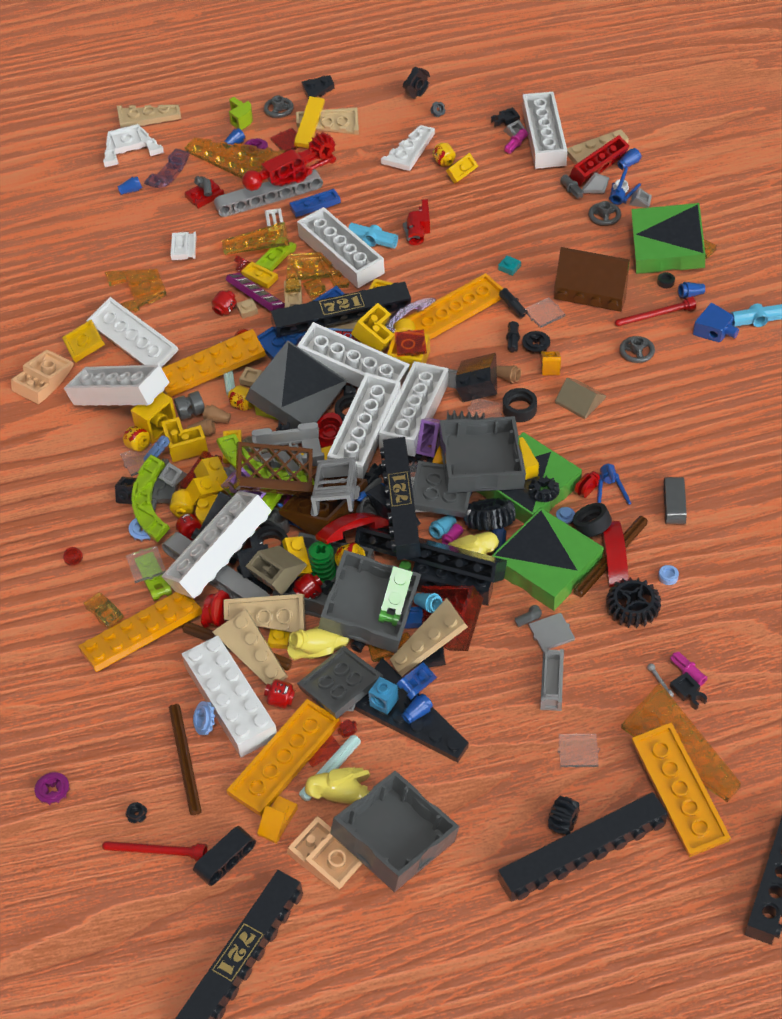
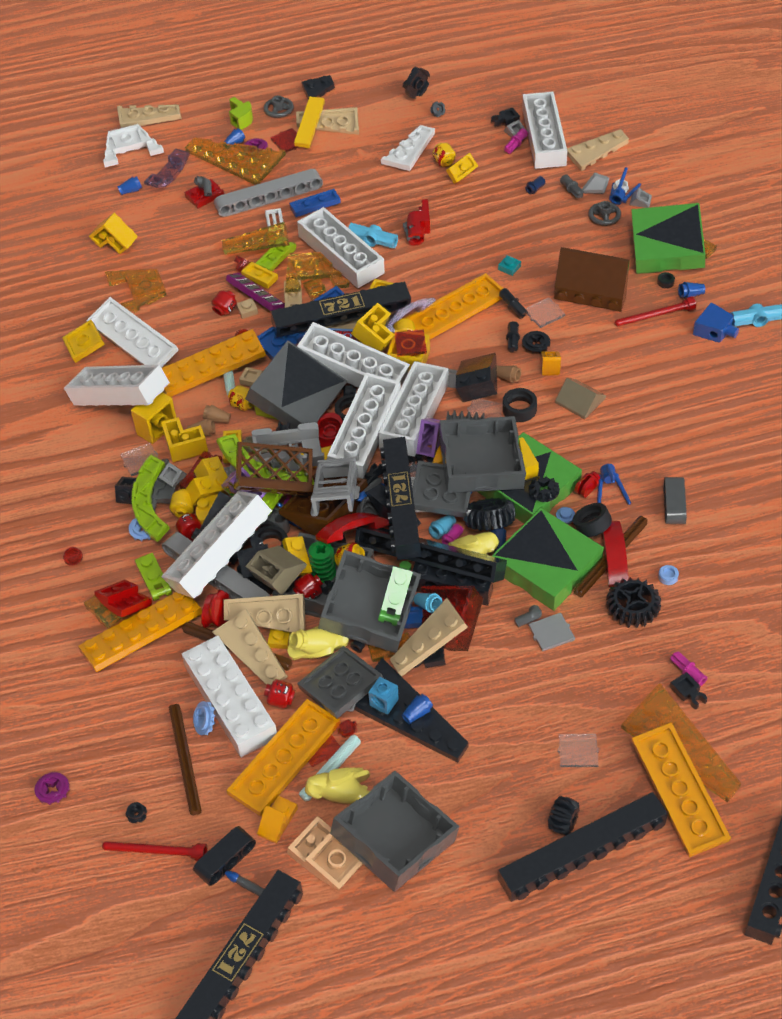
(41, 376): light nougat slope -> none
(115, 233): none -> yellow brick
(123, 598): none -> red slope
(136, 438): yellow head -> none
(145, 564): clear piece -> none
(158, 447): medium blue axle -> none
(183, 245): white plate -> none
(189, 405): dark grey wheel -> none
(245, 883): none -> dark grey piece
(292, 165): red arm -> none
(417, 680): blue plate -> none
(532, 187): none -> dark blue pin
(552, 680): light grey container -> none
(599, 160): red brick -> none
(630, 158): blue cone -> none
(636, 346): dark grey piece -> none
(651, 667): light grey hinge -> none

